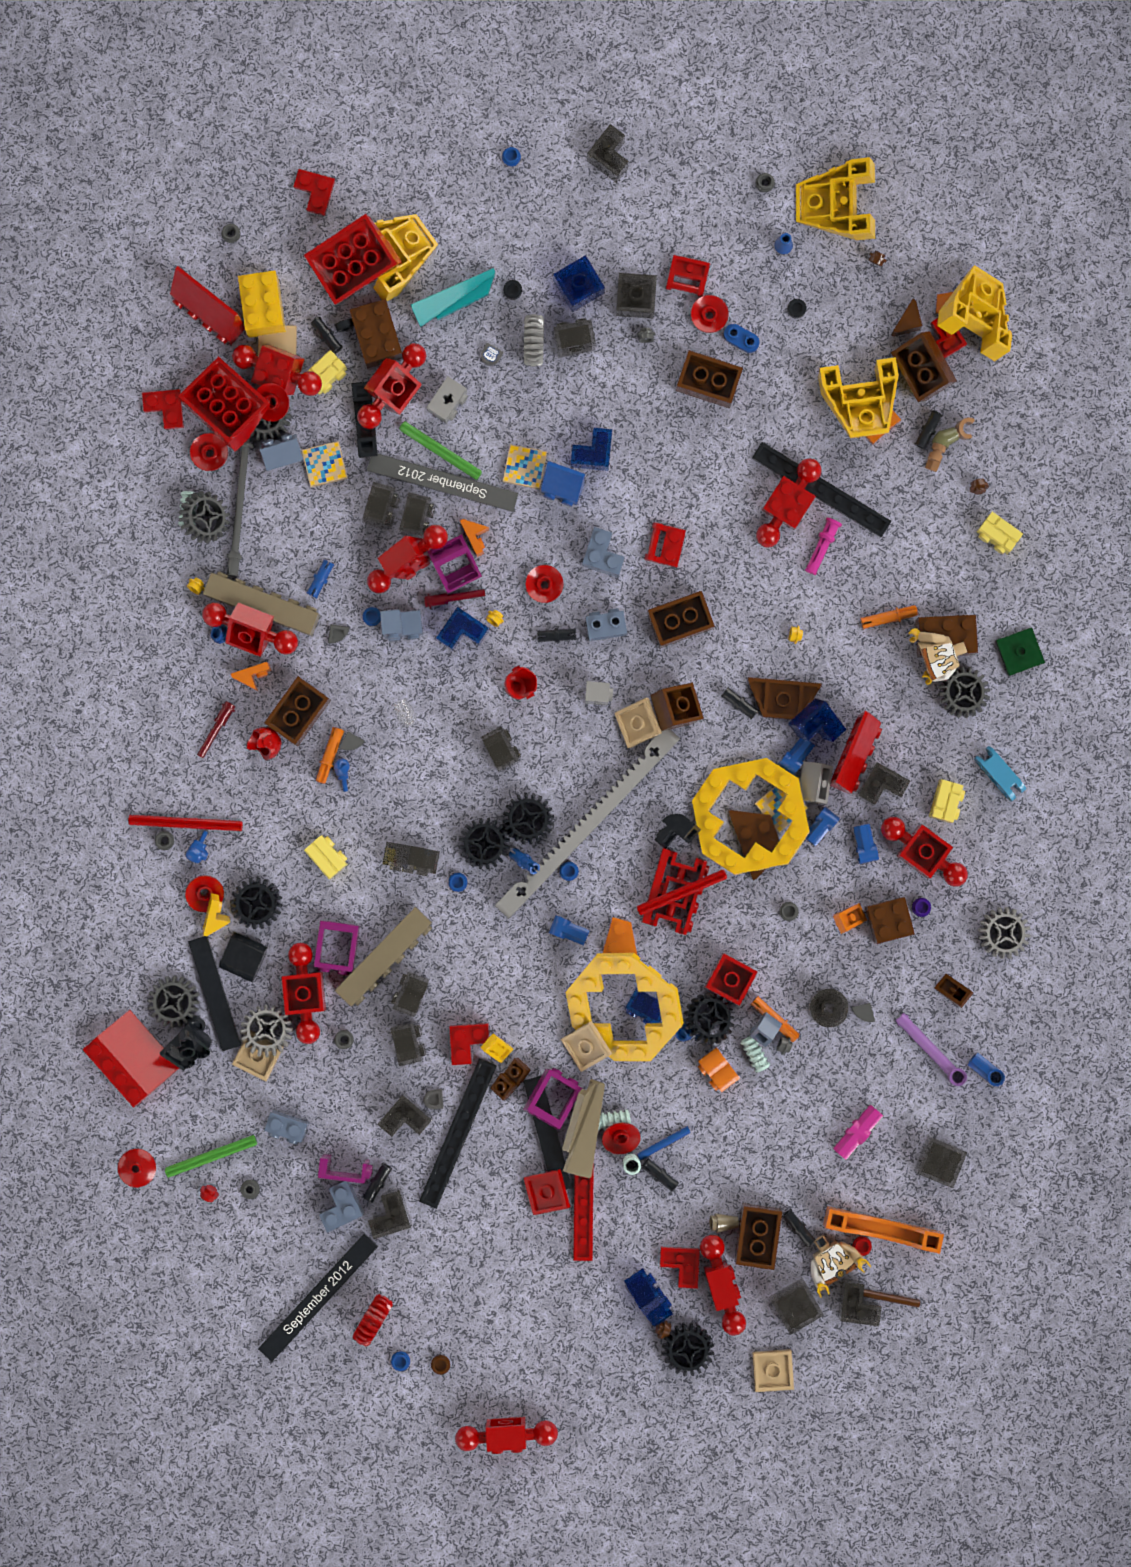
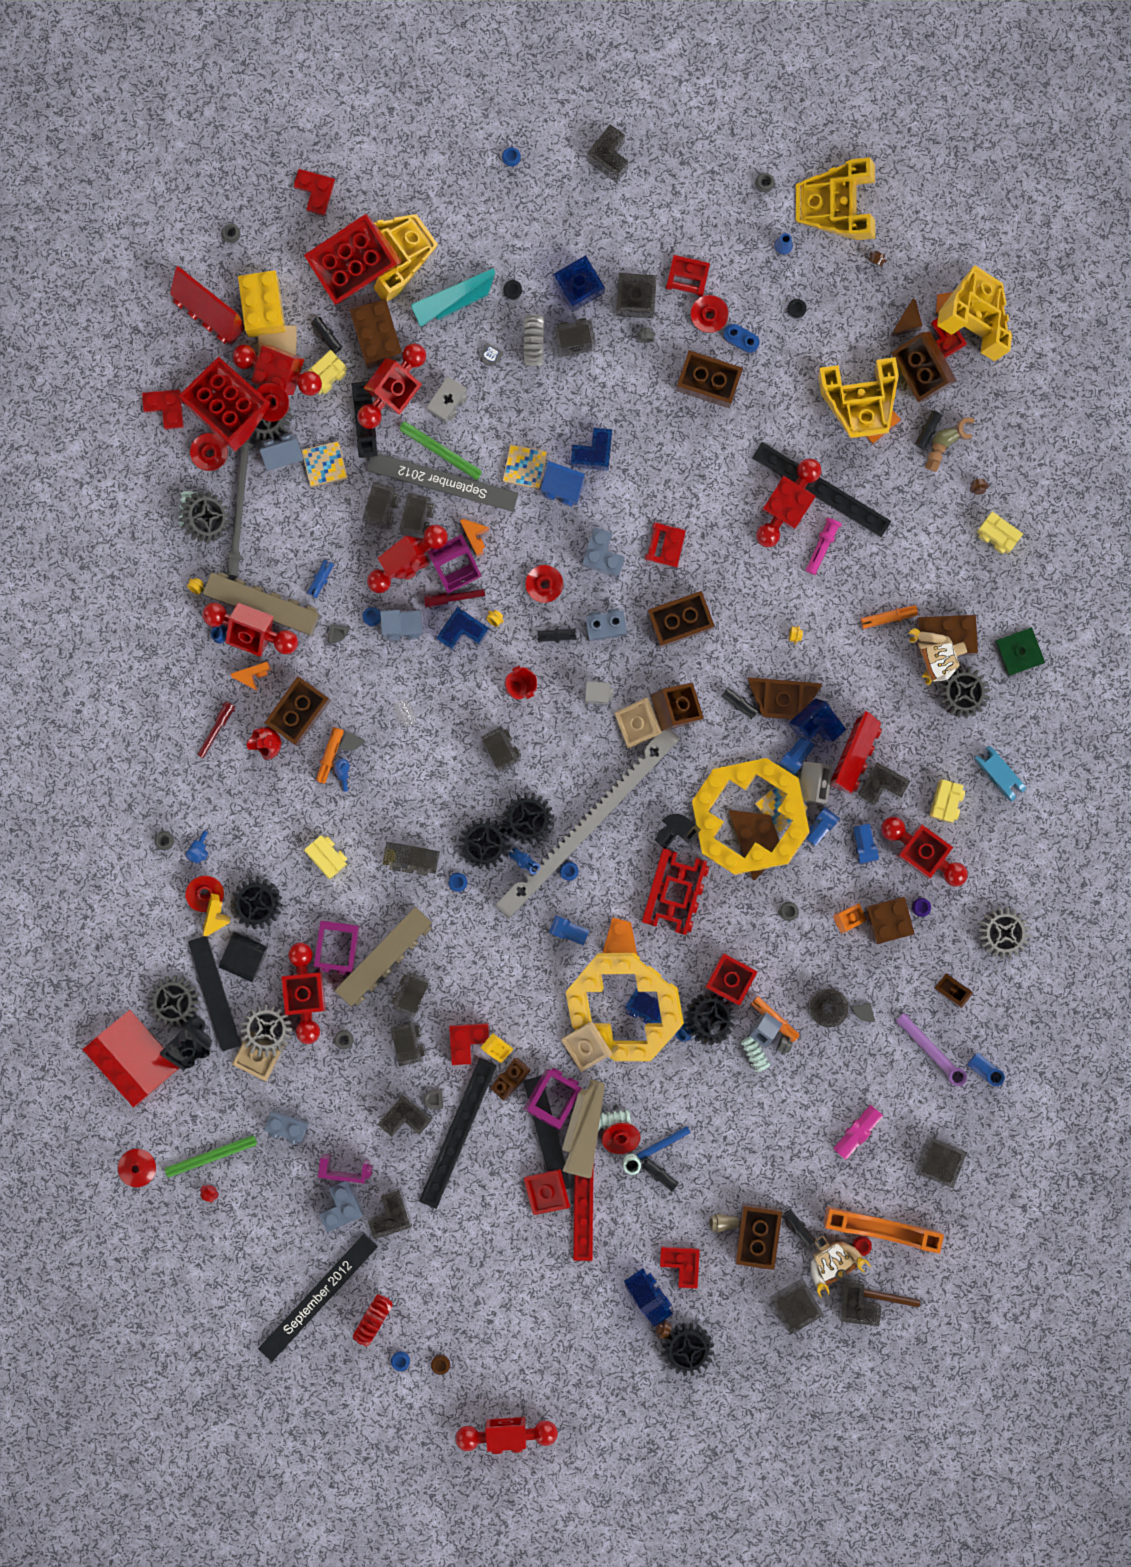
(178, 822): red axle -> none
(256, 1189): dark grey plate -> none
(344, 325): black tile -> none
(377, 1182): black pin -> none
(681, 892): red axle -> none
(718, 1069): orange brick -> none
(723, 1291): red brick -> none
(773, 1370): tan tile -> none

